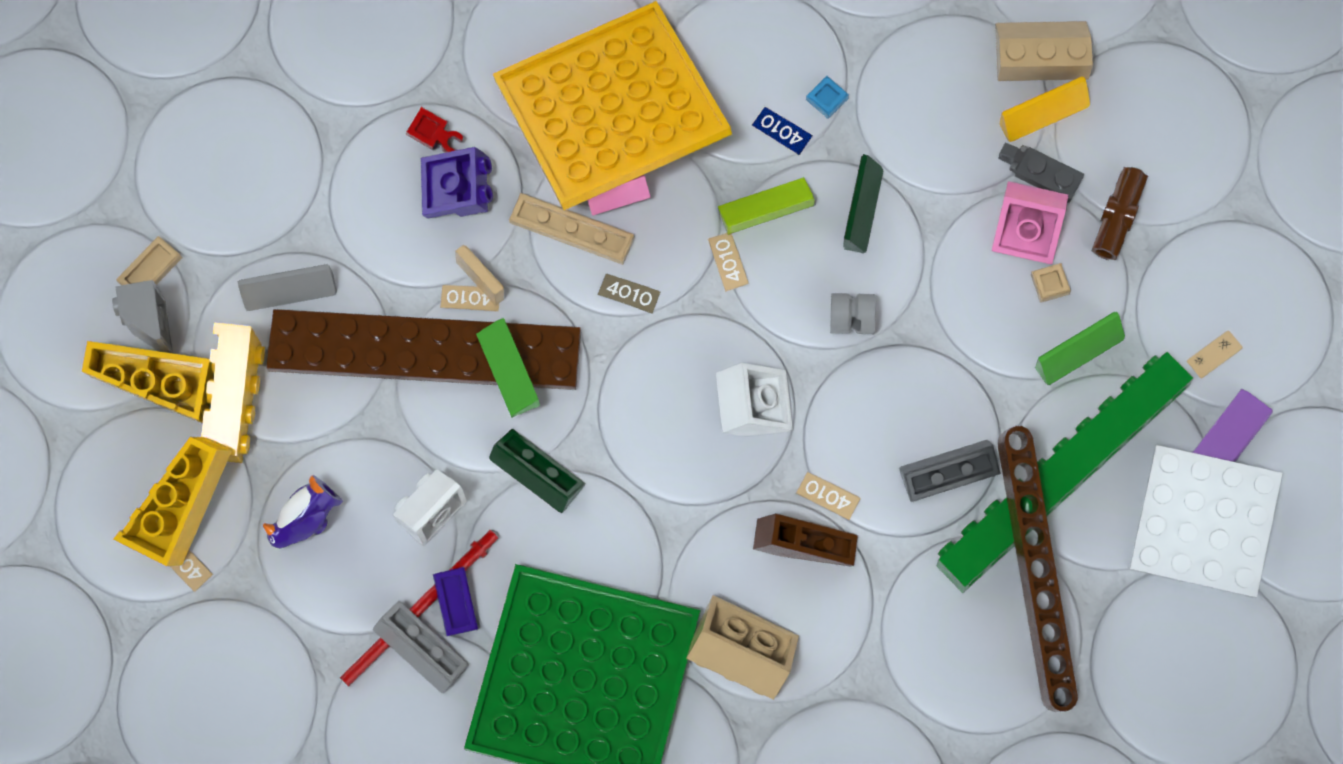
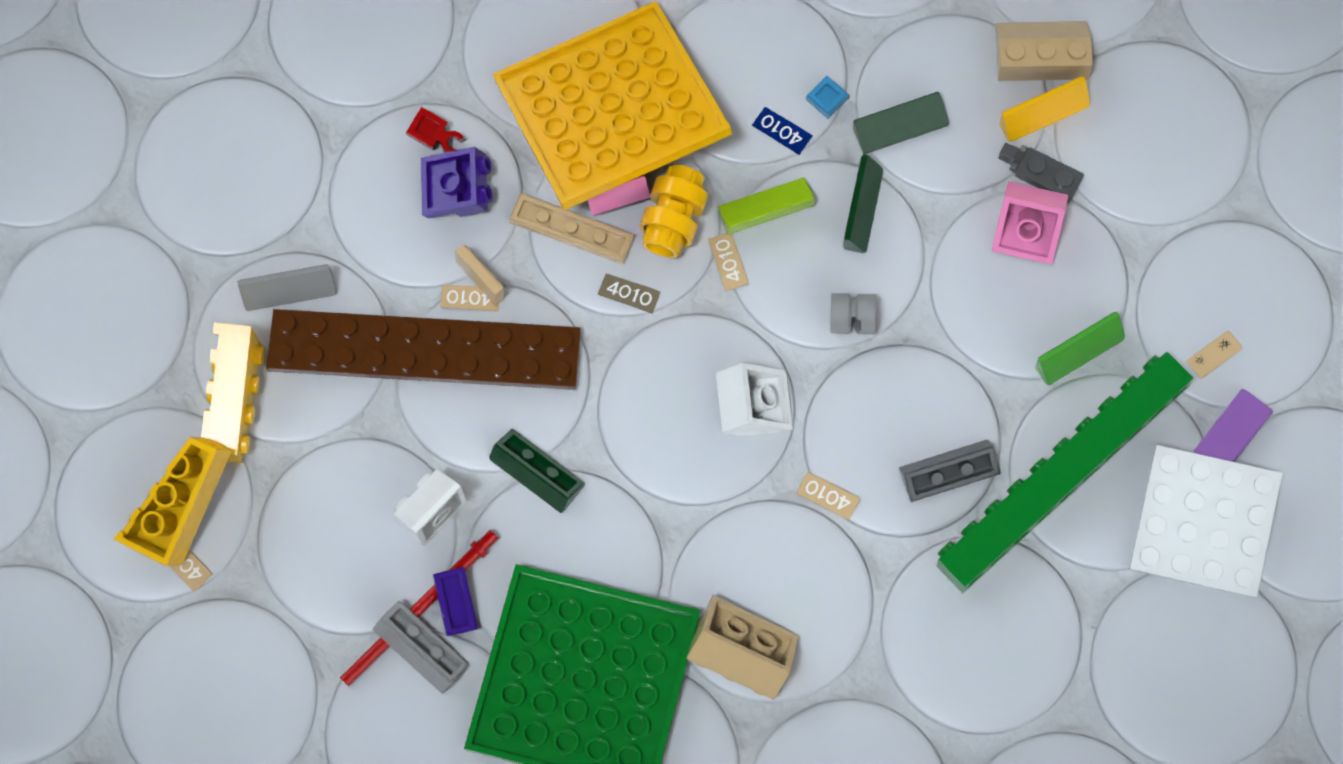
(144, 313): light grey slope -> none
(151, 264): tan tile -> none
(155, 376): yellow wedge -> none
(303, 514): dark purple animal -> none
(508, 368): bright green slope -> none
(677, 199): none -> yellow piece
(804, 540): reddish brown slope -> none
(900, 123): none -> dark green slope
(1032, 585): reddish brown beam -> none
(1050, 282): tan tile -> none
(1119, 213): reddish brown piece -> none

